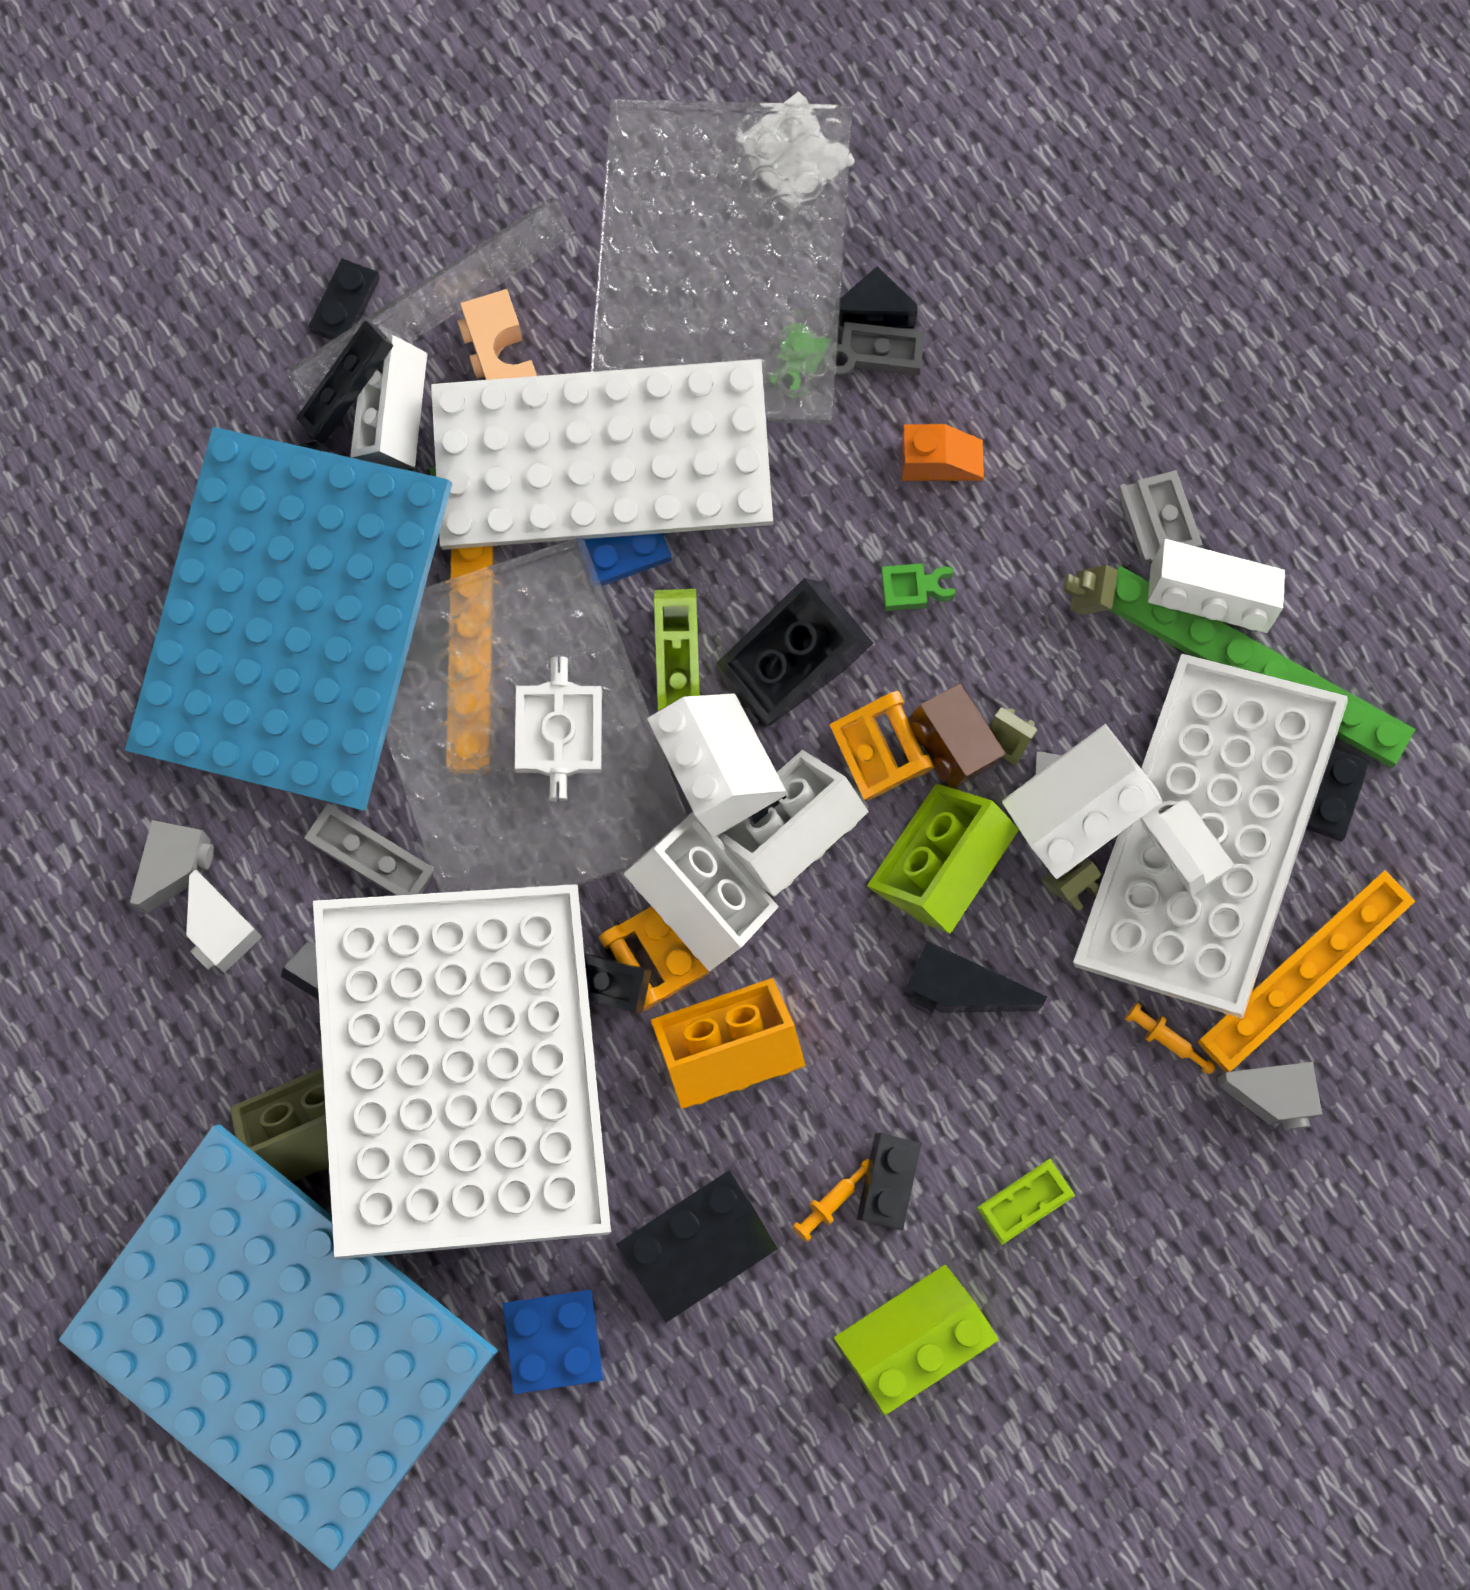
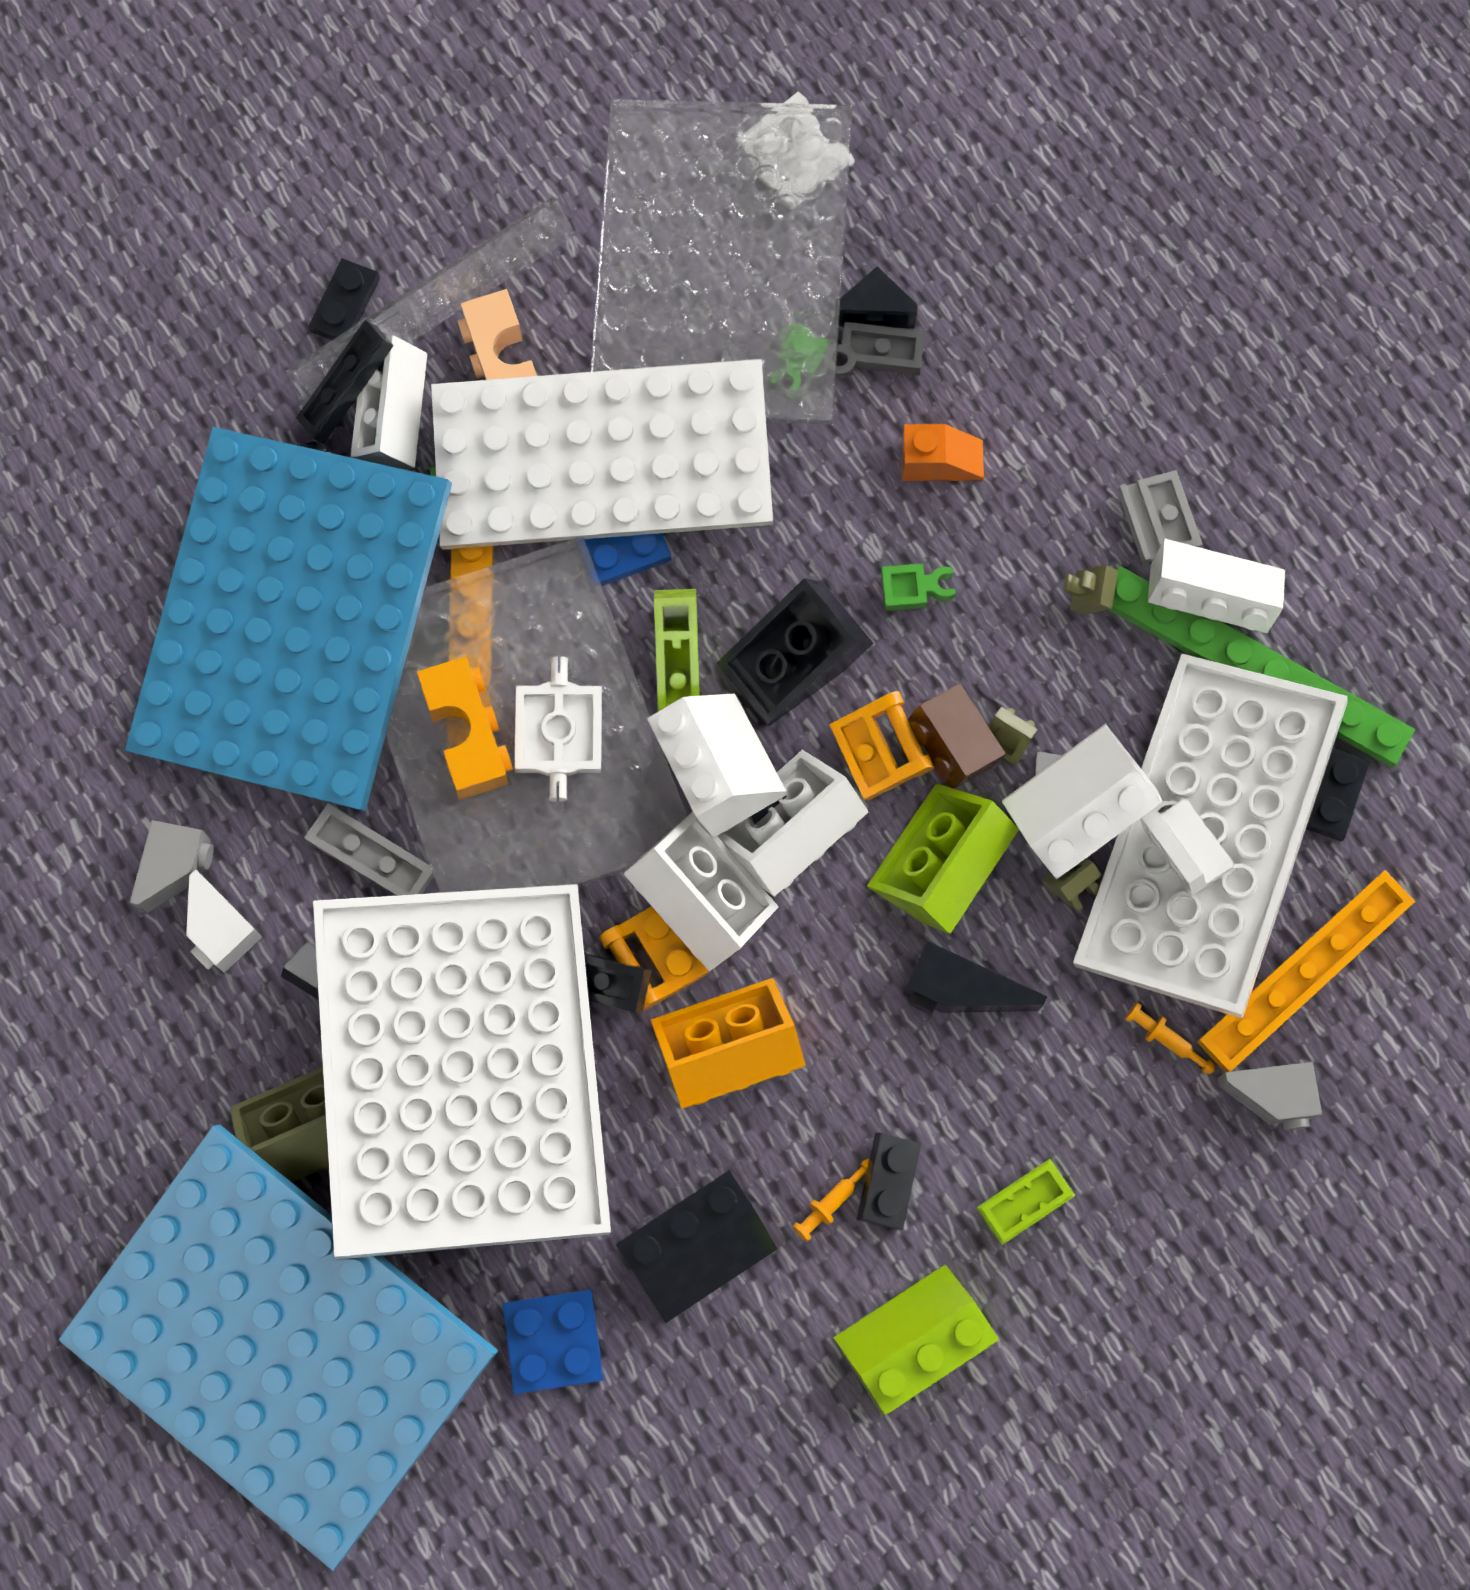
(454, 692): none -> light orange arch

